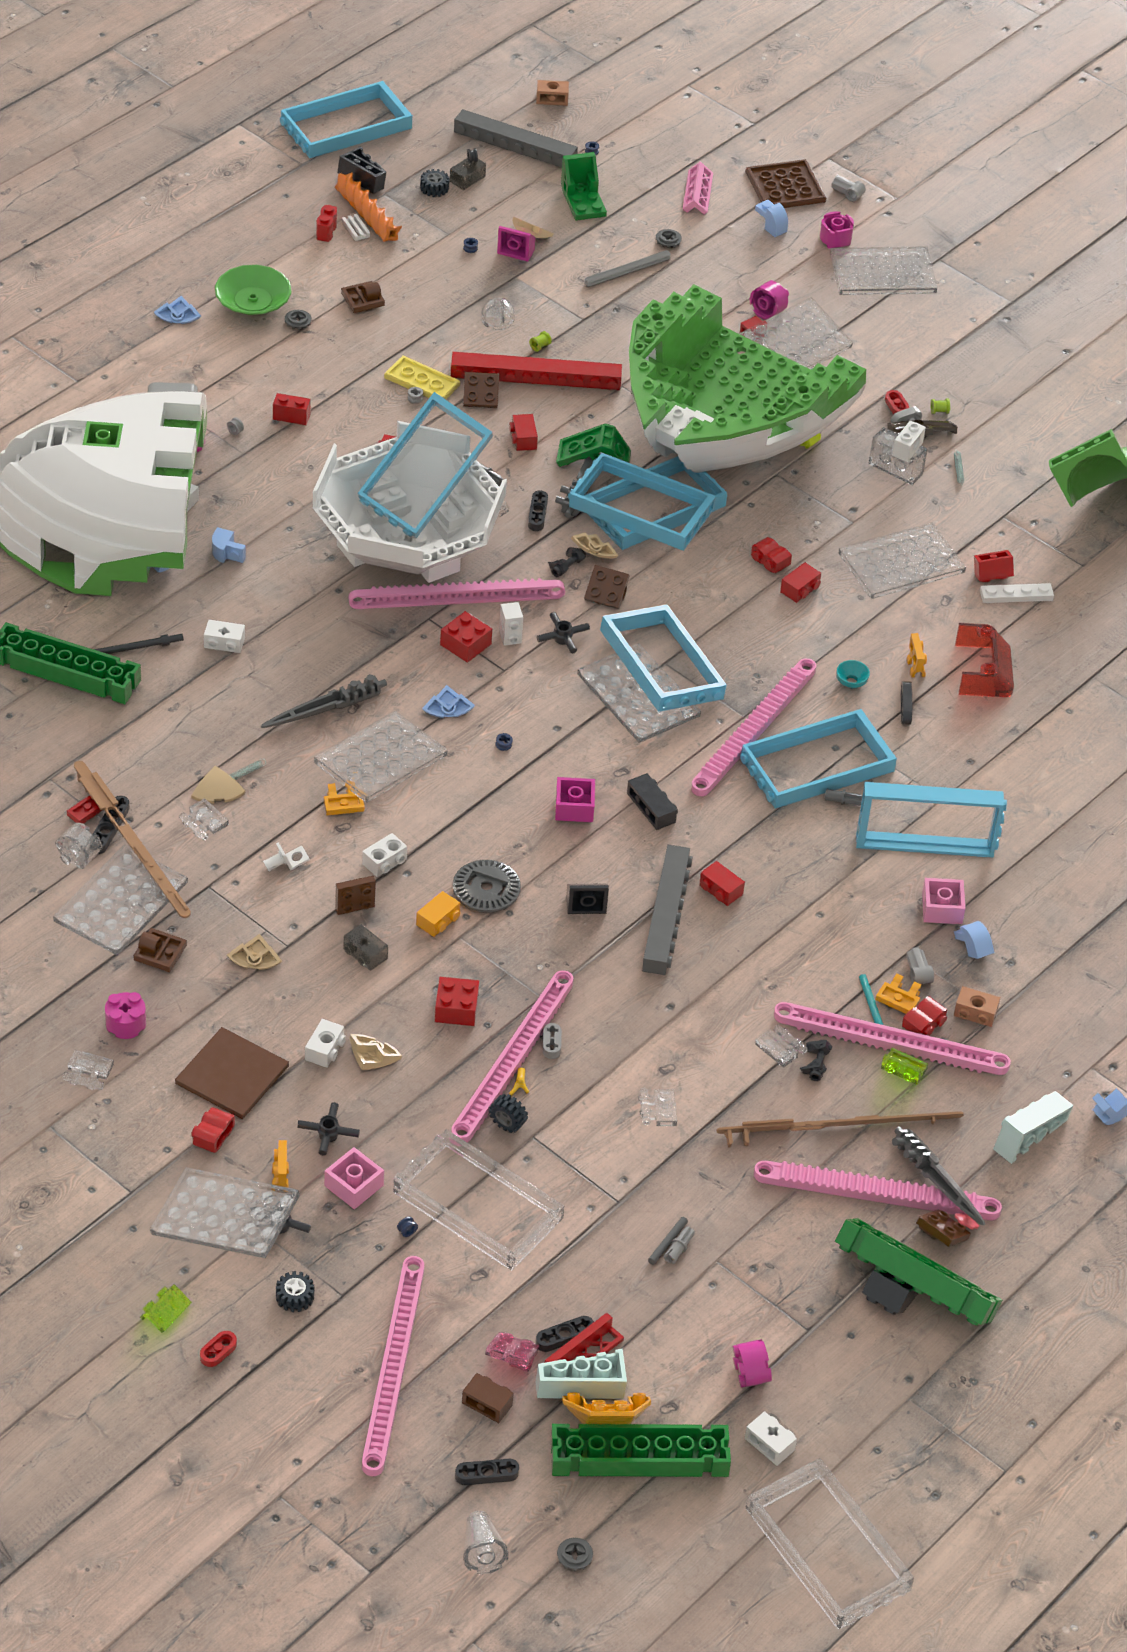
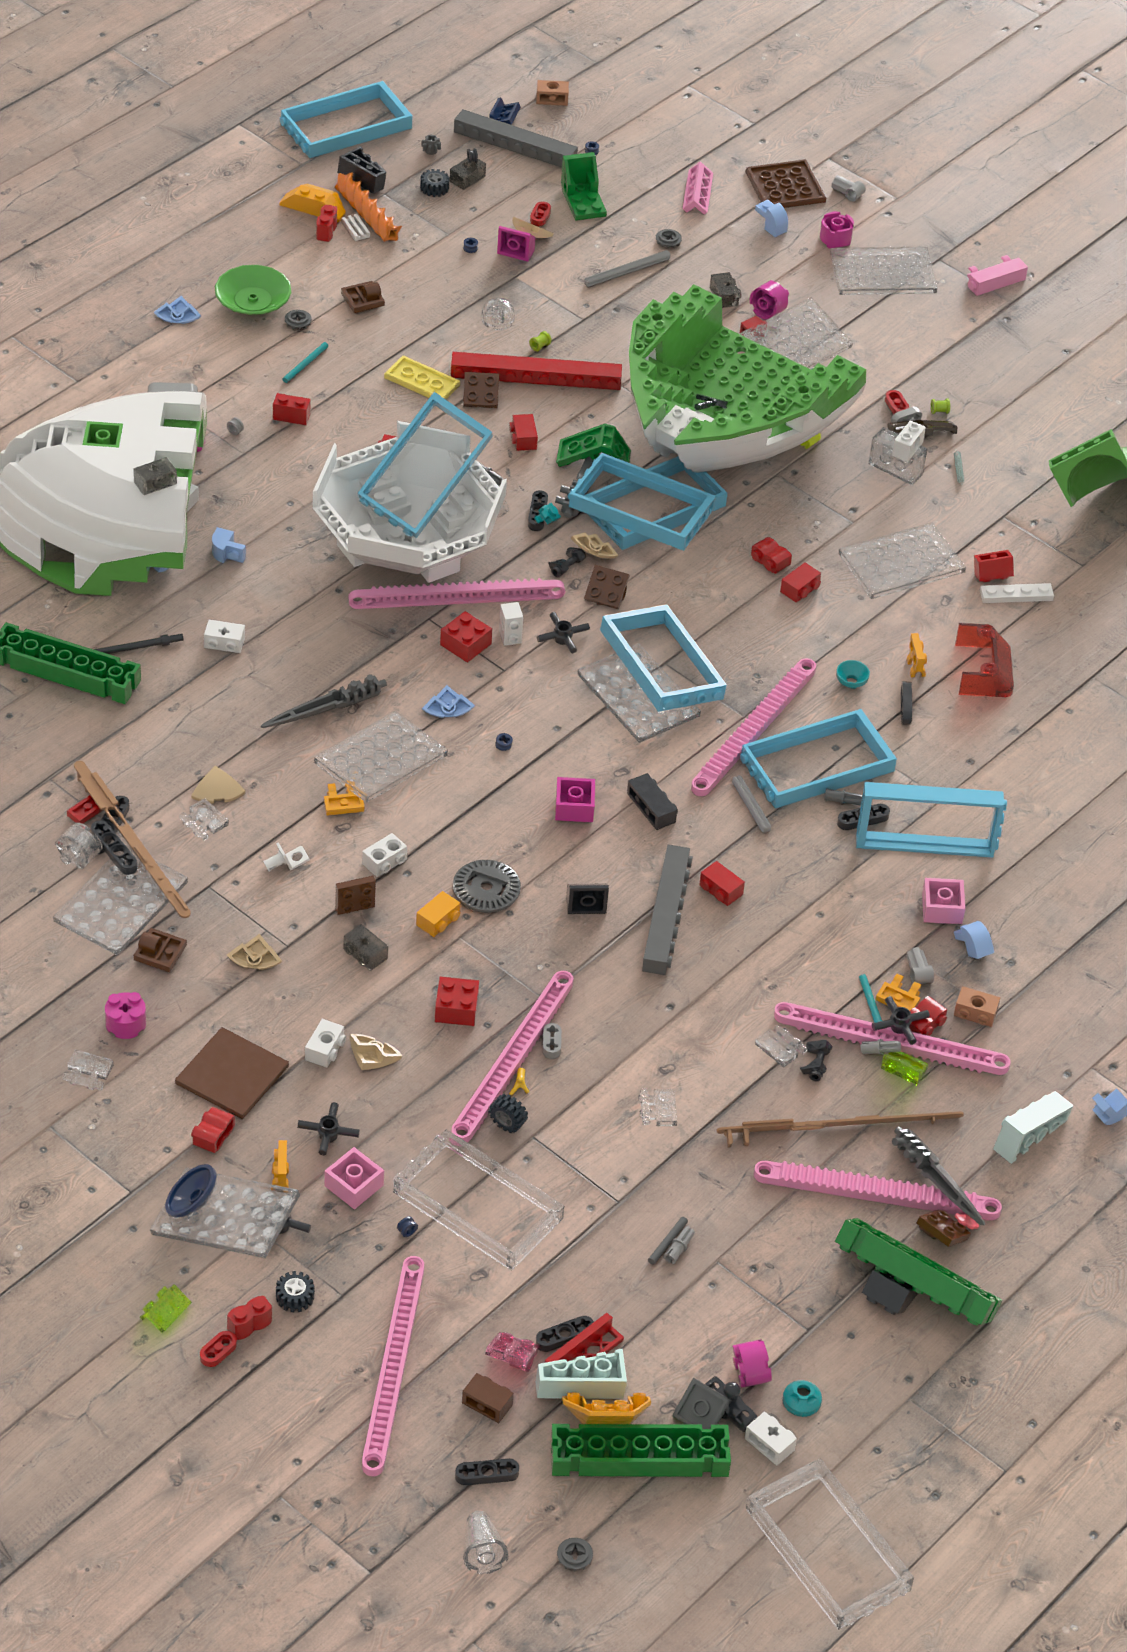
(131, 866): none -> black beam
(155, 476): none -> clear smoke brick
(191, 1191): none -> dark blue dish
(243, 771): light aqua piece -> none
(249, 1317): none -> red brick
(305, 362): none -> teal bar
(311, 199): none -> light orange wedge
(415, 395): light grey bush -> none
(431, 144): none -> dark grey gear
(504, 112): none -> dark blue bracket
(540, 213): none -> red plate
(548, 514): none -> teal plate
(701, 1405): none -> dark grey tile
(709, 401): none -> black piece
(725, 287): none -> clear smoke brick
(736, 1406): none -> black piece
(751, 804): none -> light grey axle
(802, 1405): none -> teal piece
(849, 819): none -> black beam
(880, 1047): none -> light grey axle
(900, 1020): none -> black bar
(997, 276): none -> bright pink brick

